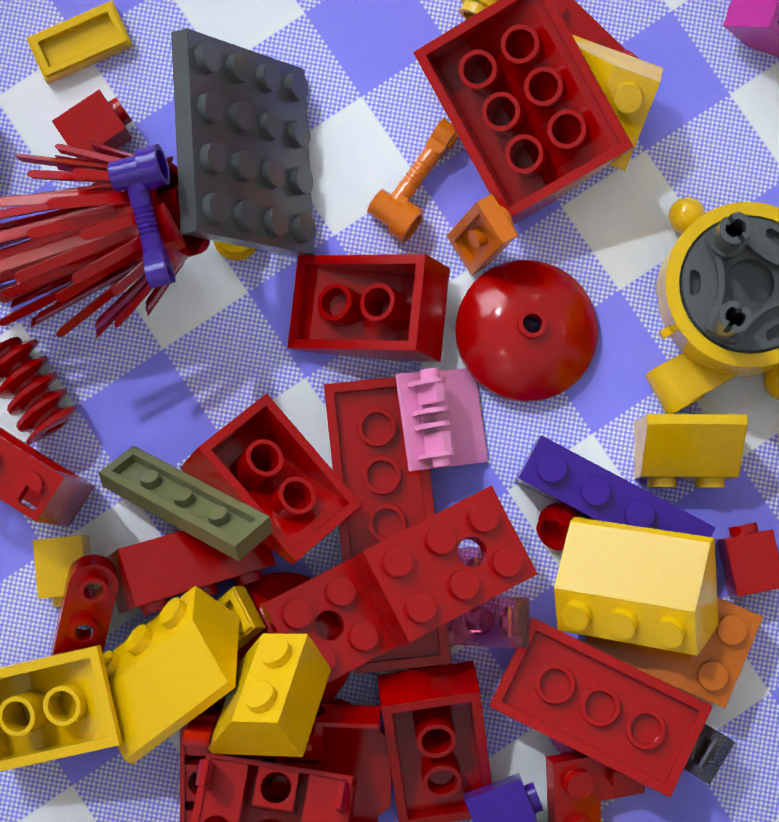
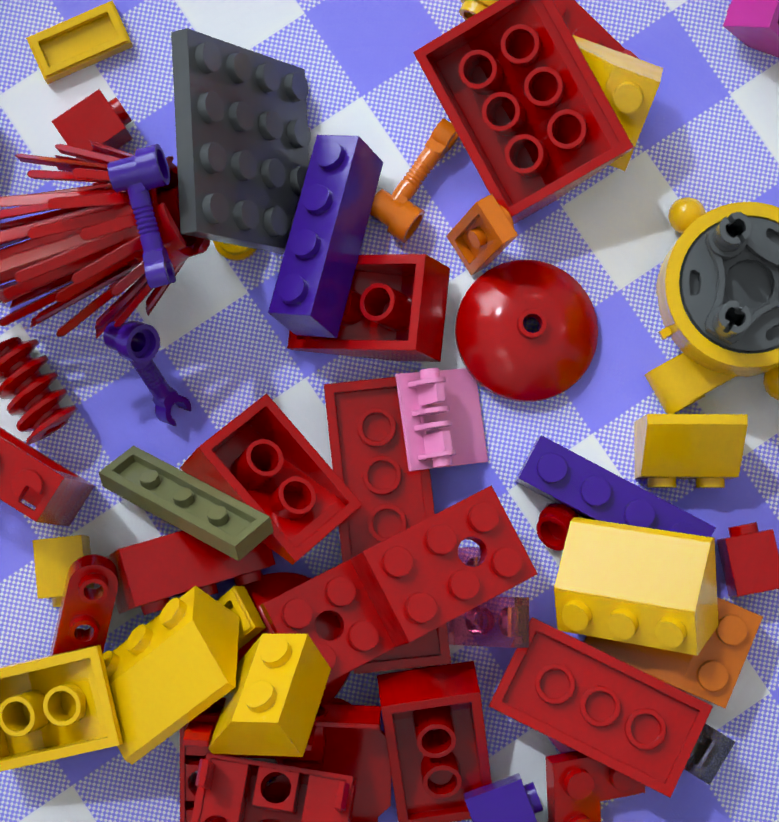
(139, 345): none -> dark purple brick
(326, 236): none -> dark purple brick

